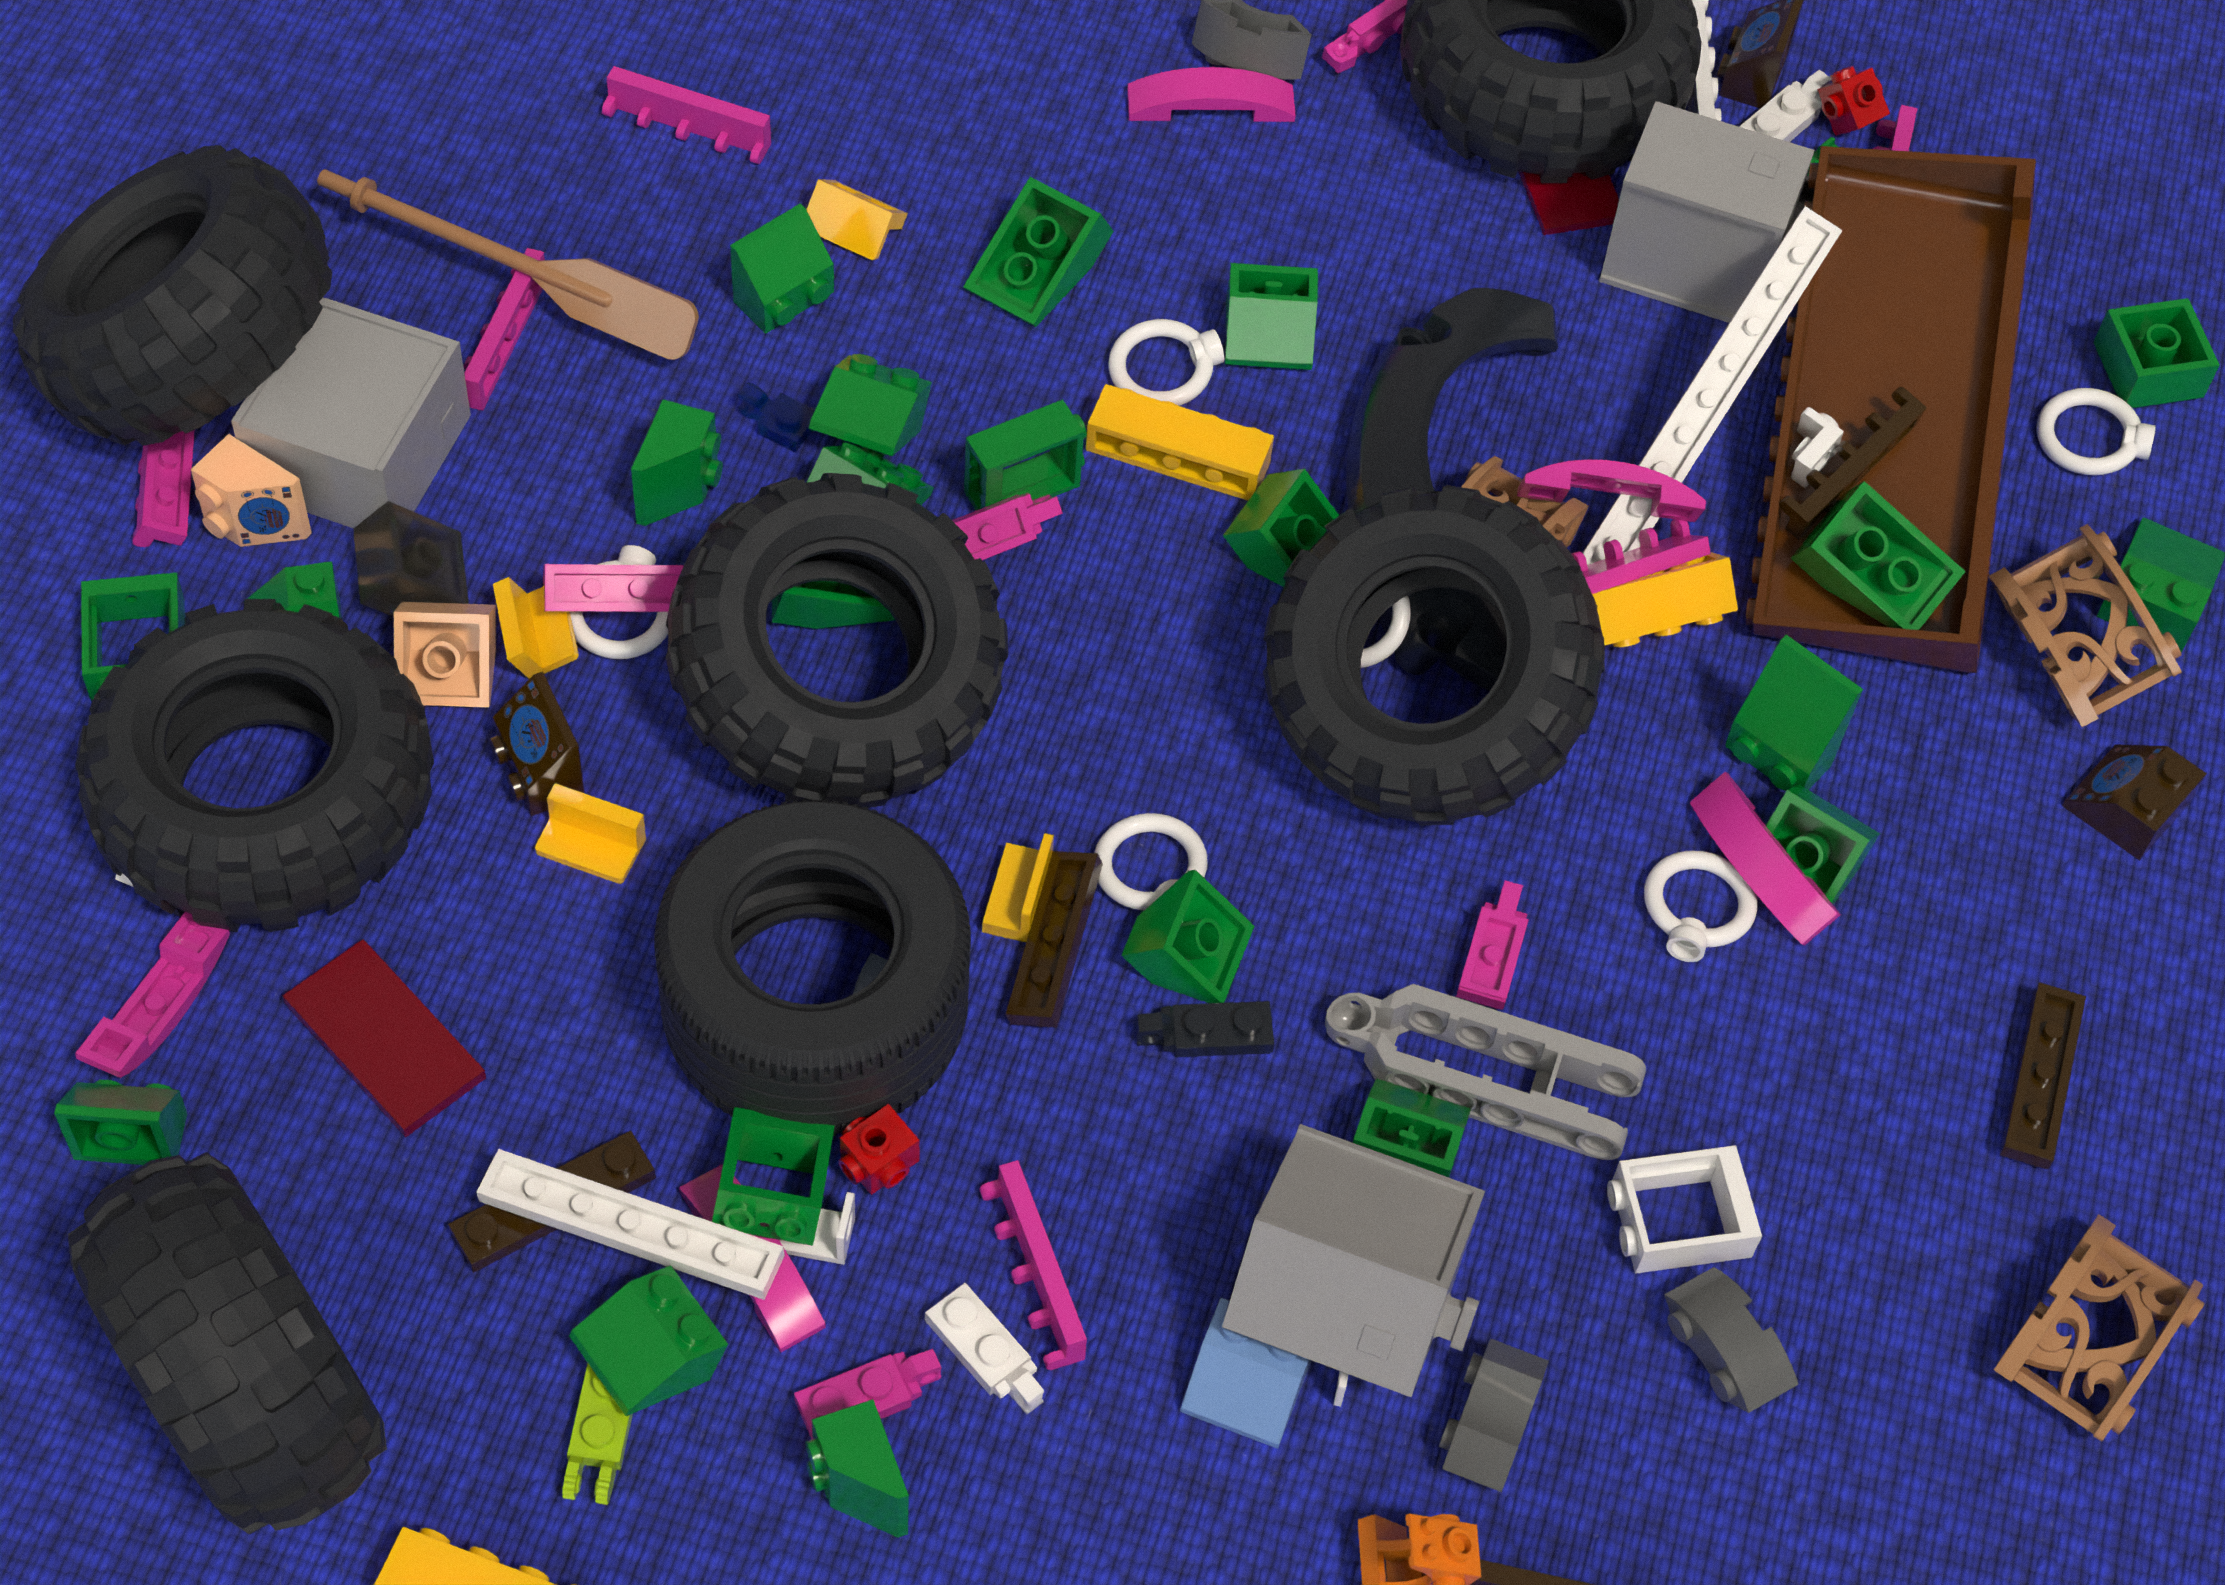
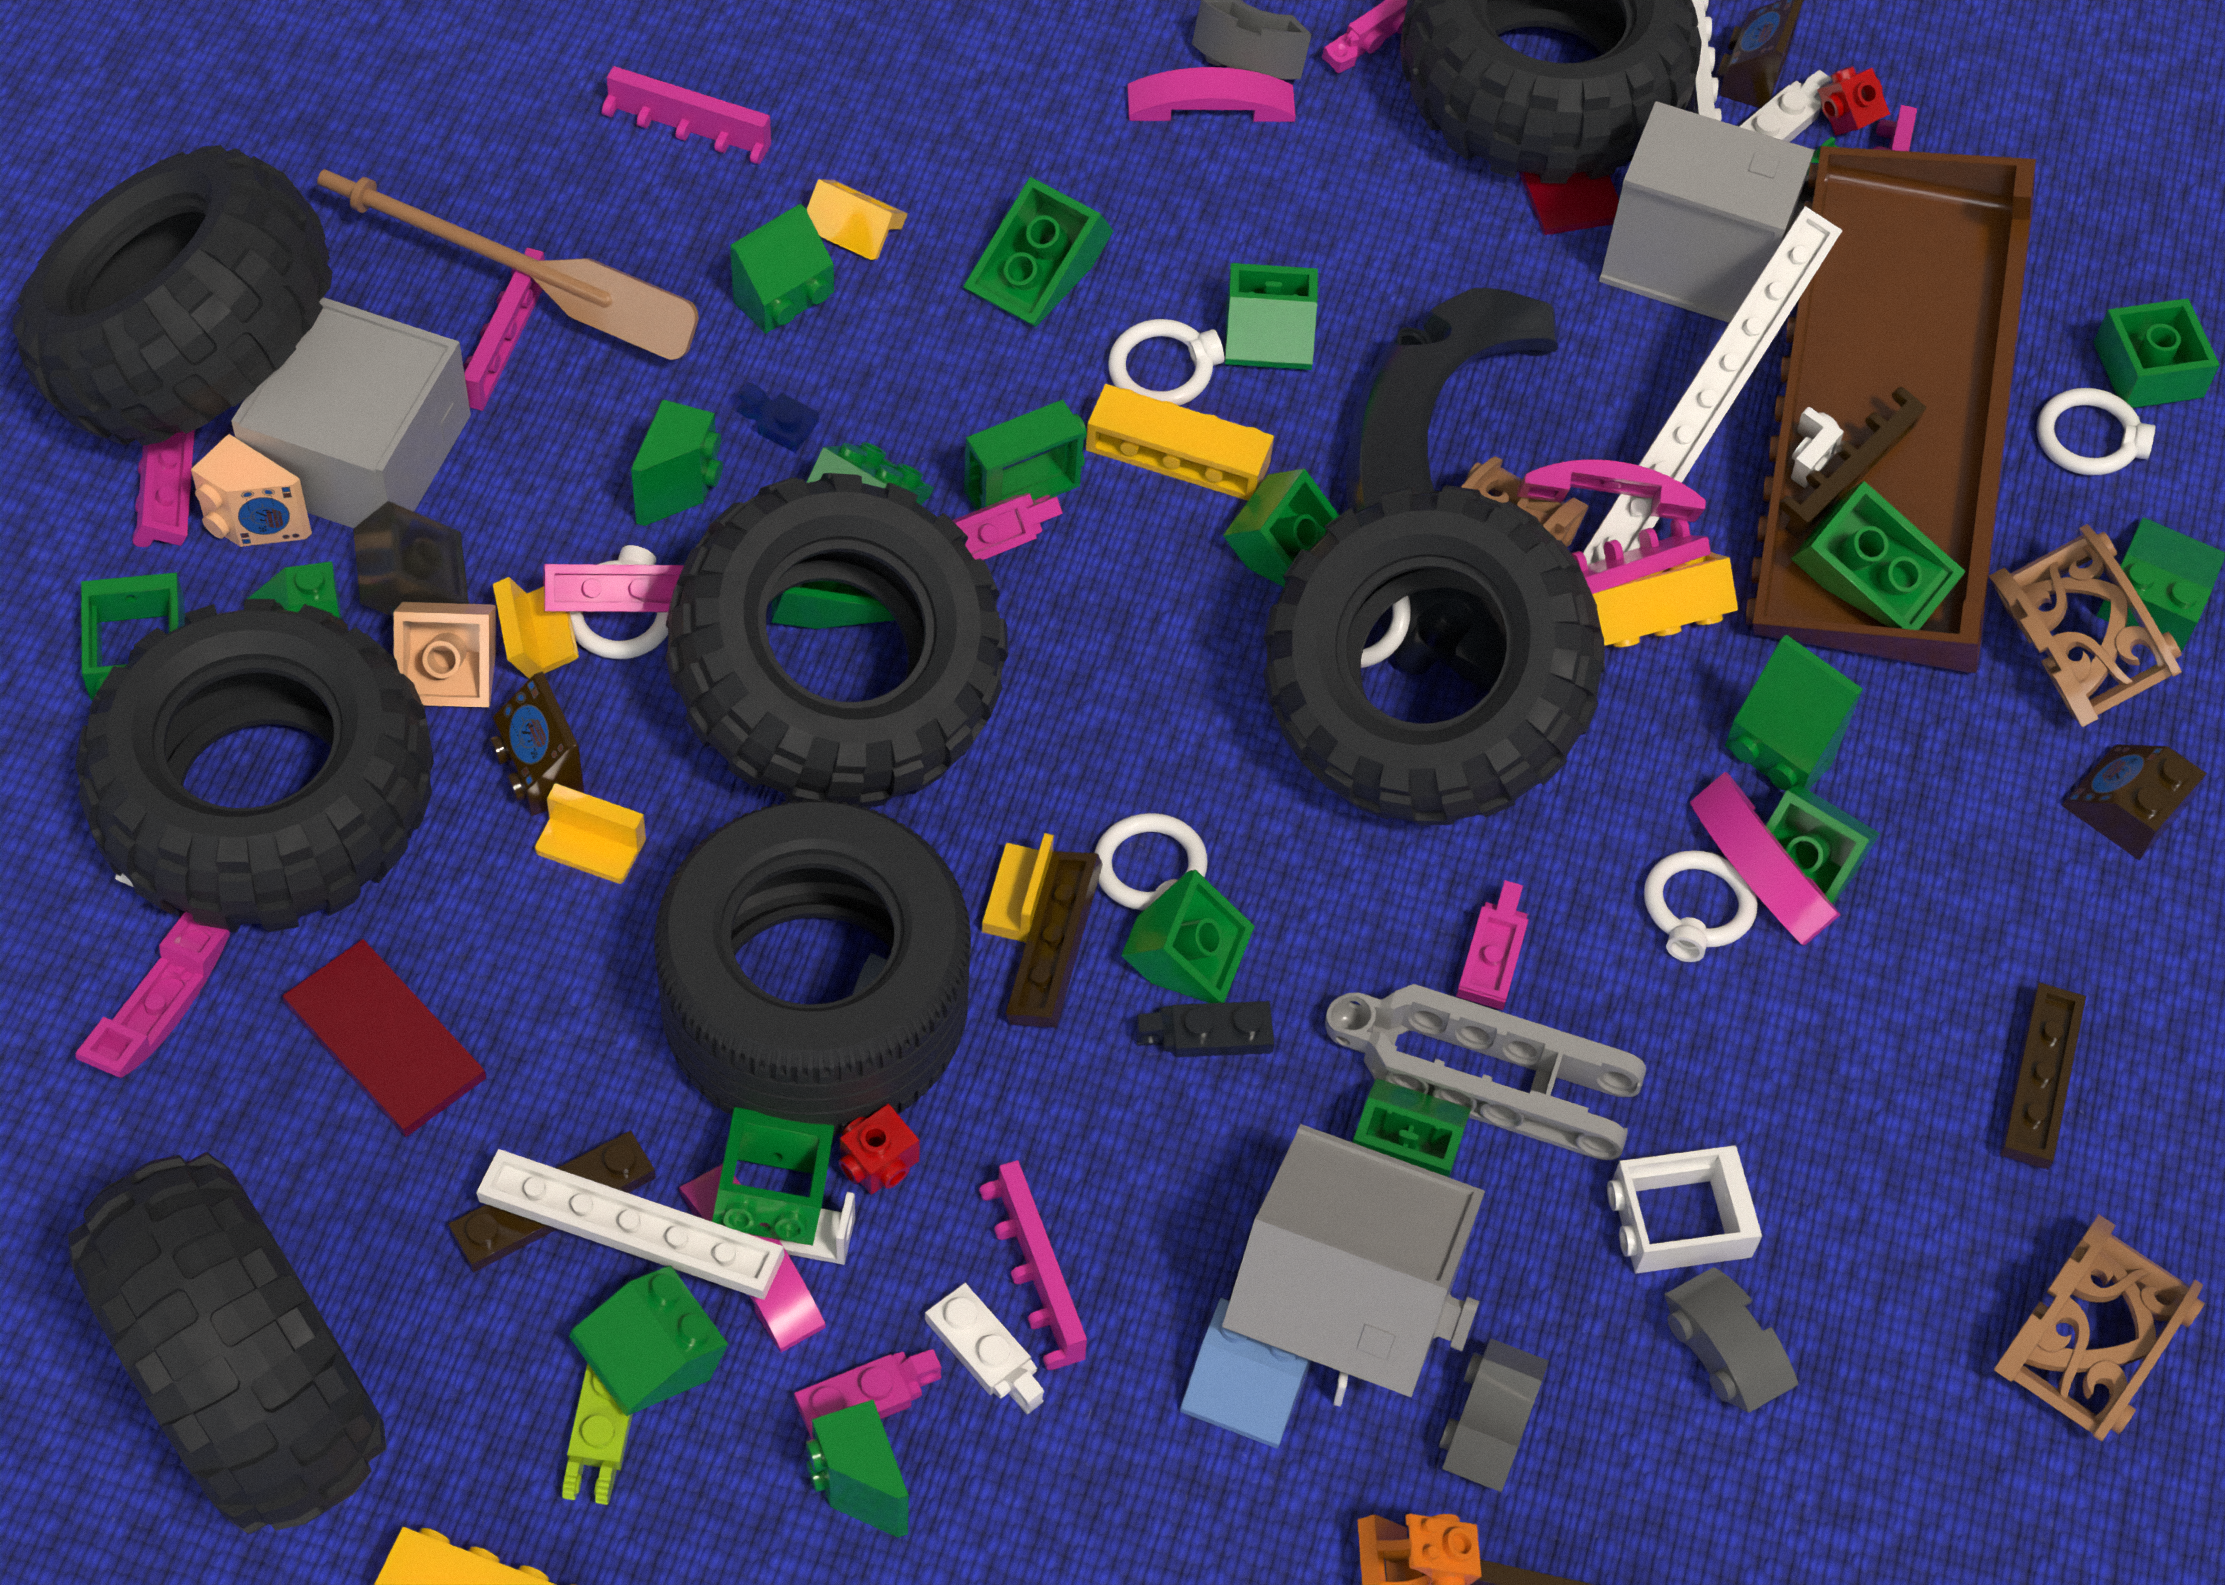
(121, 1122): green slope -> none
(872, 404): green slope -> none

